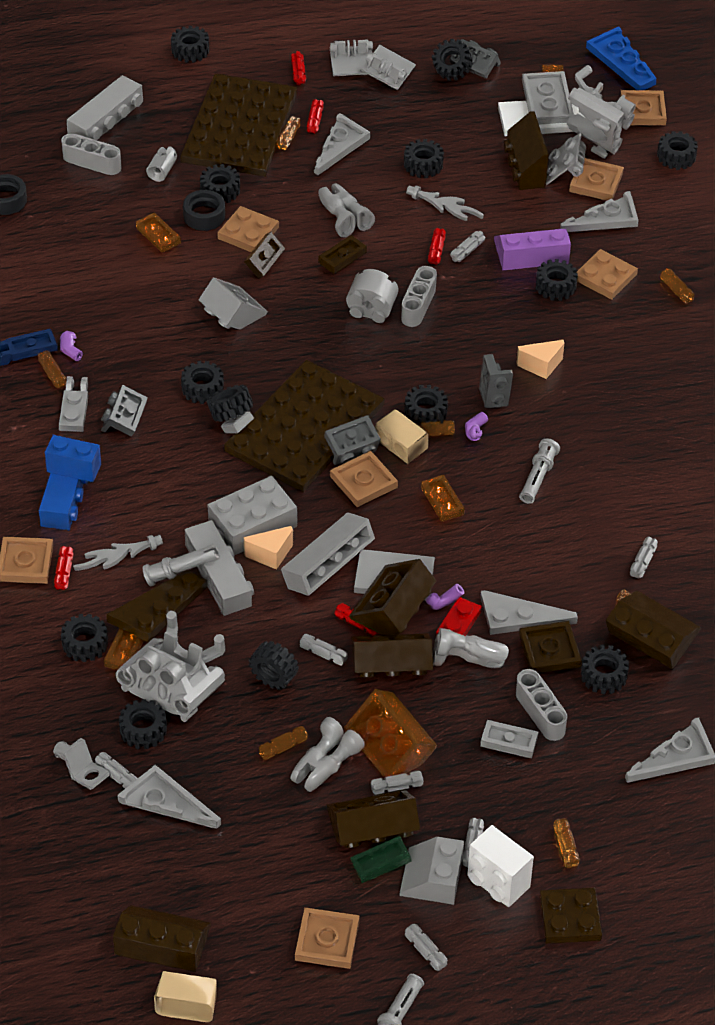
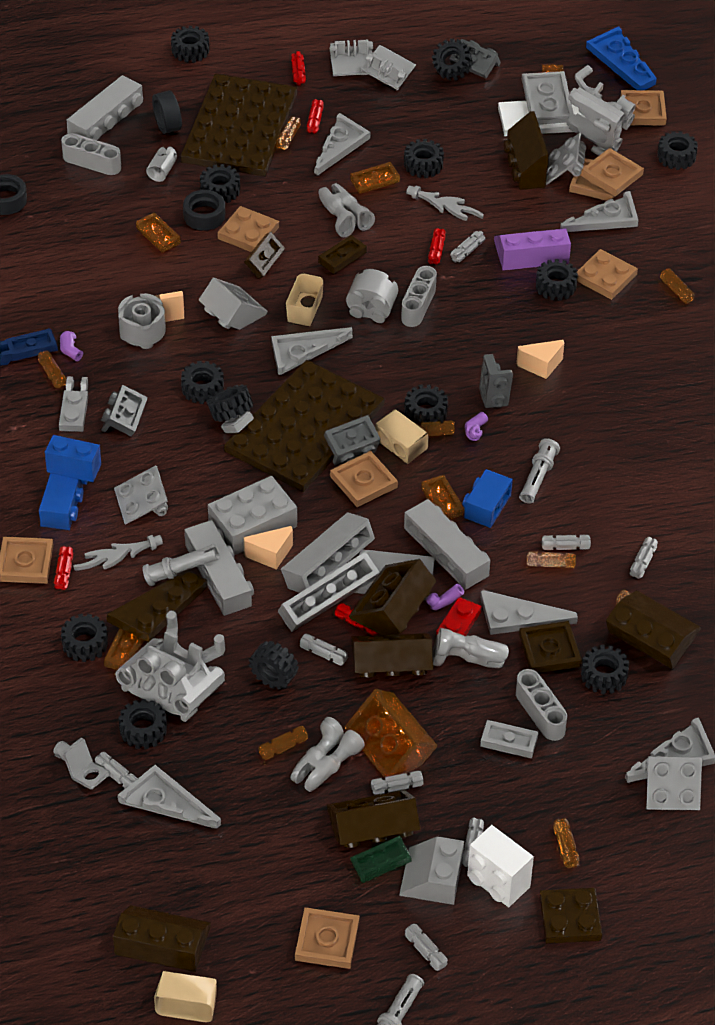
(141, 320): none -> light grey brick
(142, 495): none -> light grey hinge
(167, 112): none -> black tyre
(173, 305): none -> light nougat slope
(294, 349): none -> light grey wing
(308, 286): none -> tan piece
(328, 591): none -> light grey brick
(375, 177): none -> clear orange plate
(447, 544): none -> light grey brick
(487, 498): none -> blue brick
(550, 559): none -> clear orange axle
(566, 542): none -> light grey axle
(612, 172): none -> medium nougat plate
(673, 783): none -> light grey hinge

